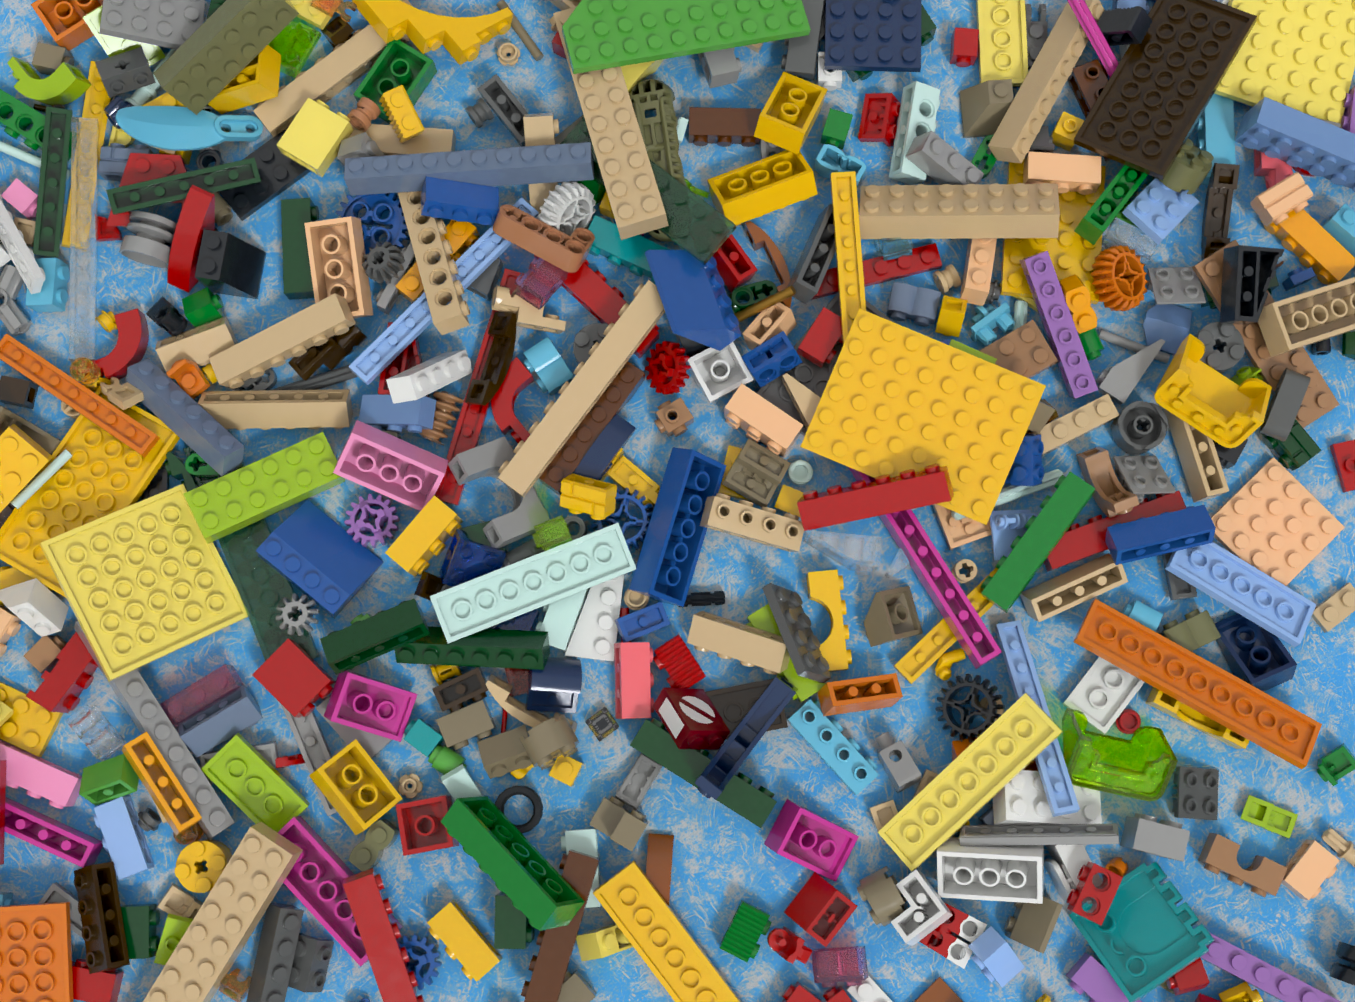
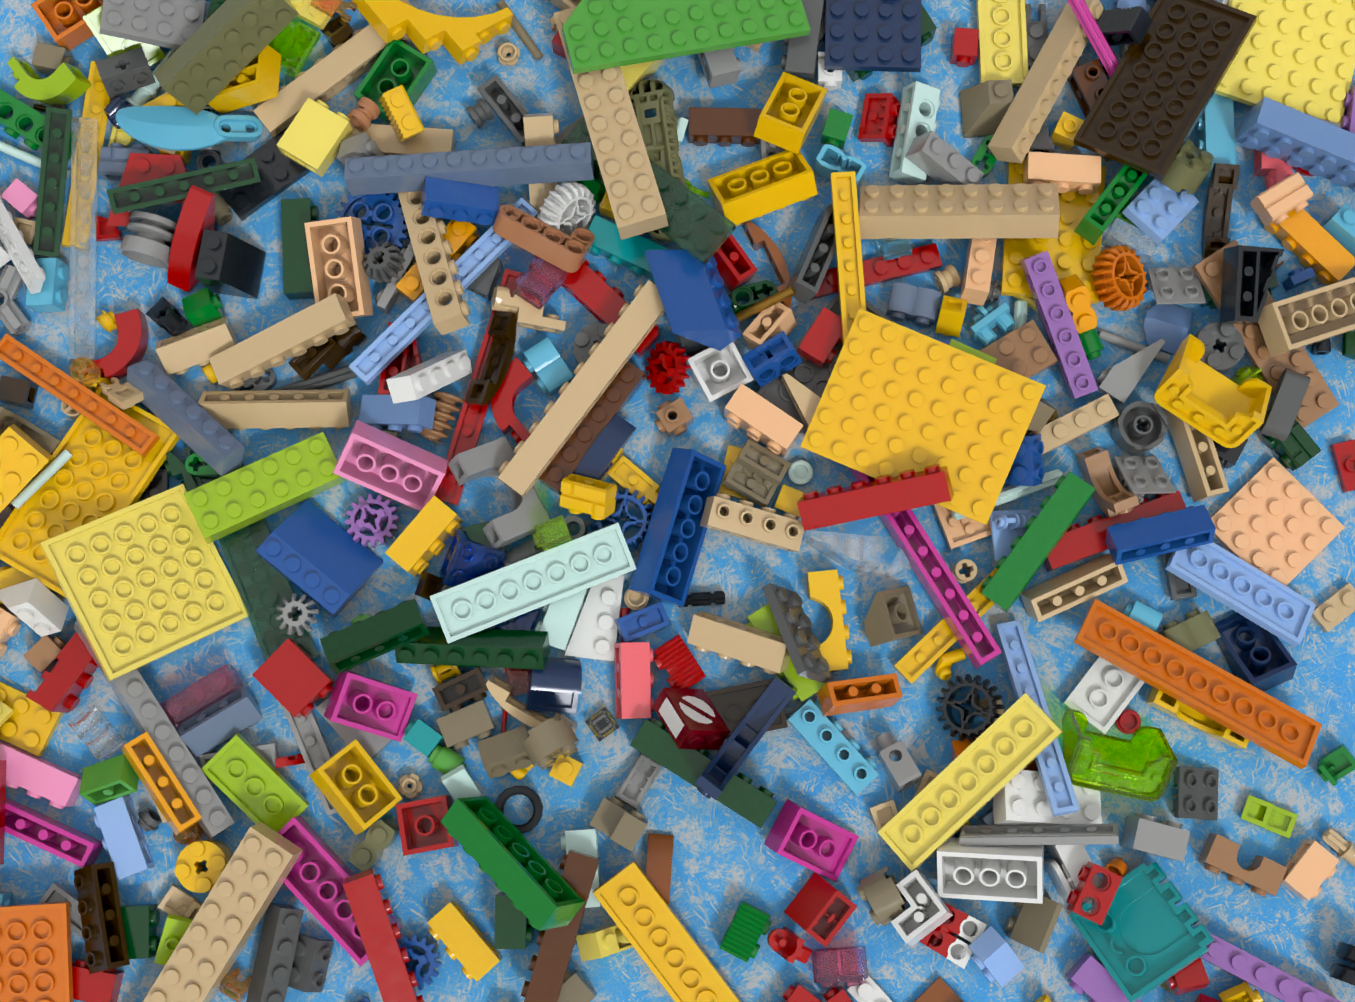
(189, 377): orange bracket -> none

